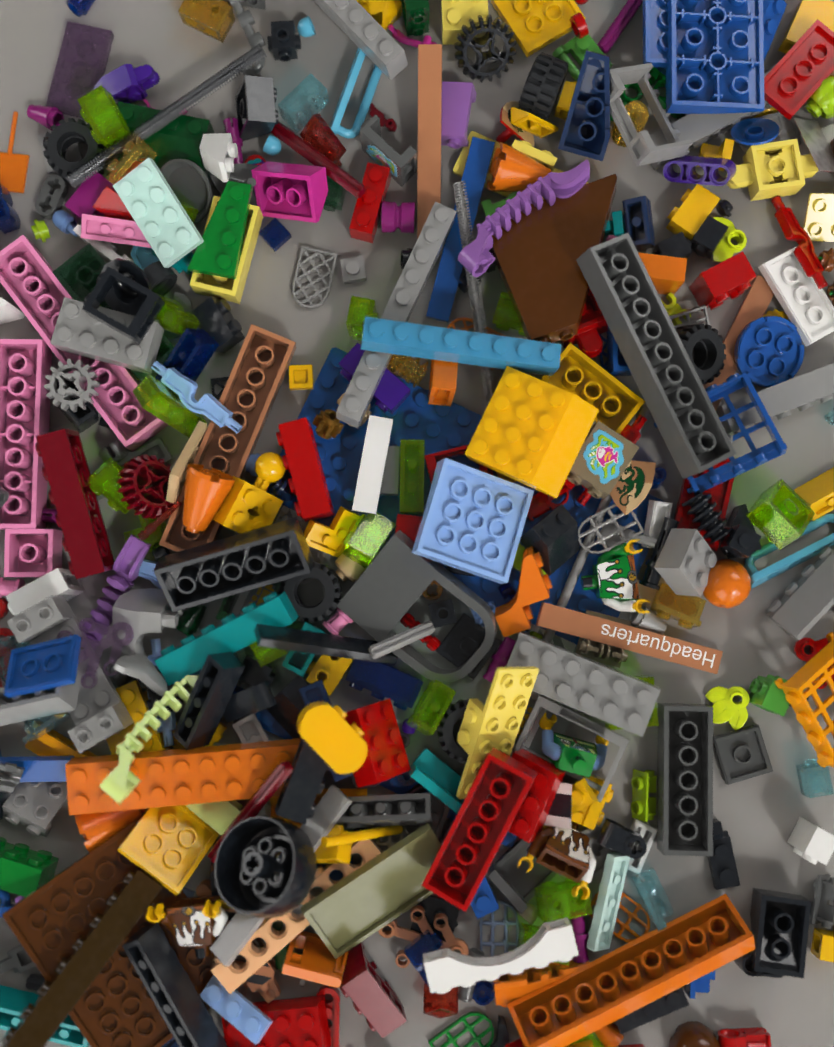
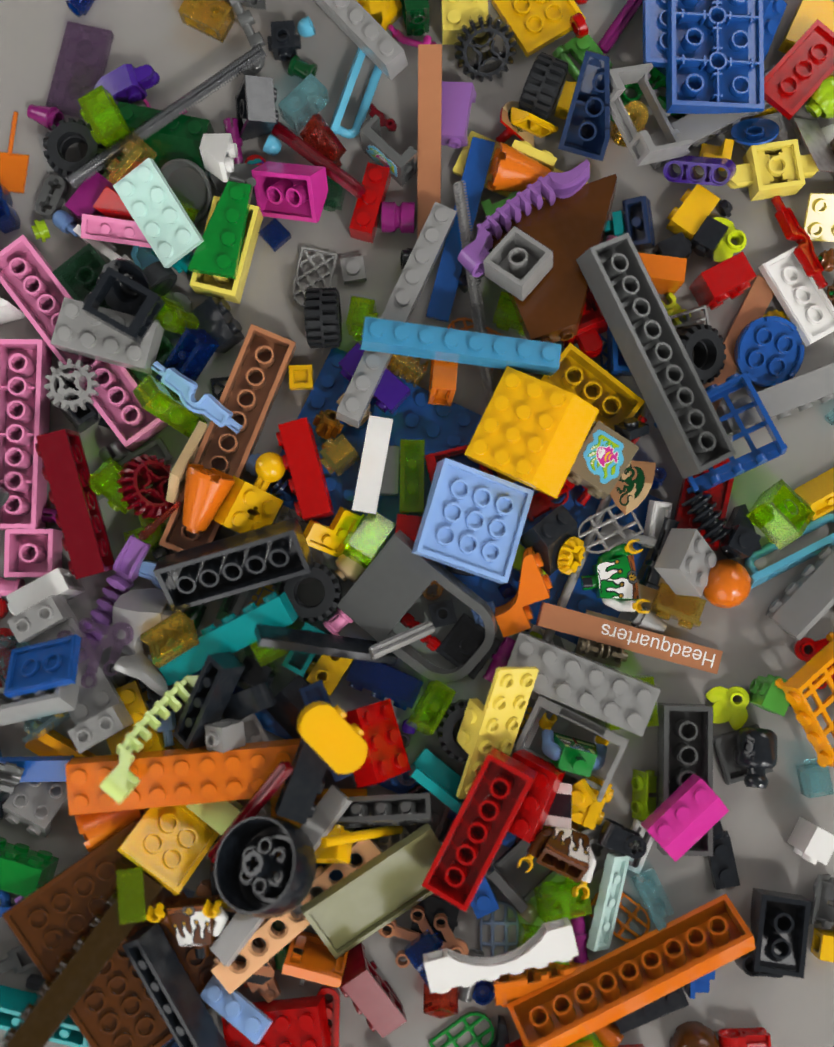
(131, 895): none -> clear neon green tile
(170, 638): none -> clear yellow bracket
(224, 735): none -> light grey brick
(300, 68): none -> dark green bush
(323, 317): none -> black tyre
(338, 455): none -> clear yellow brick
(518, 263): none -> light grey brick
(571, 555): none -> yellow gear
(632, 428): none -> black plate
(685, 817): none -> dark pink slope
(756, 752): none -> black piece

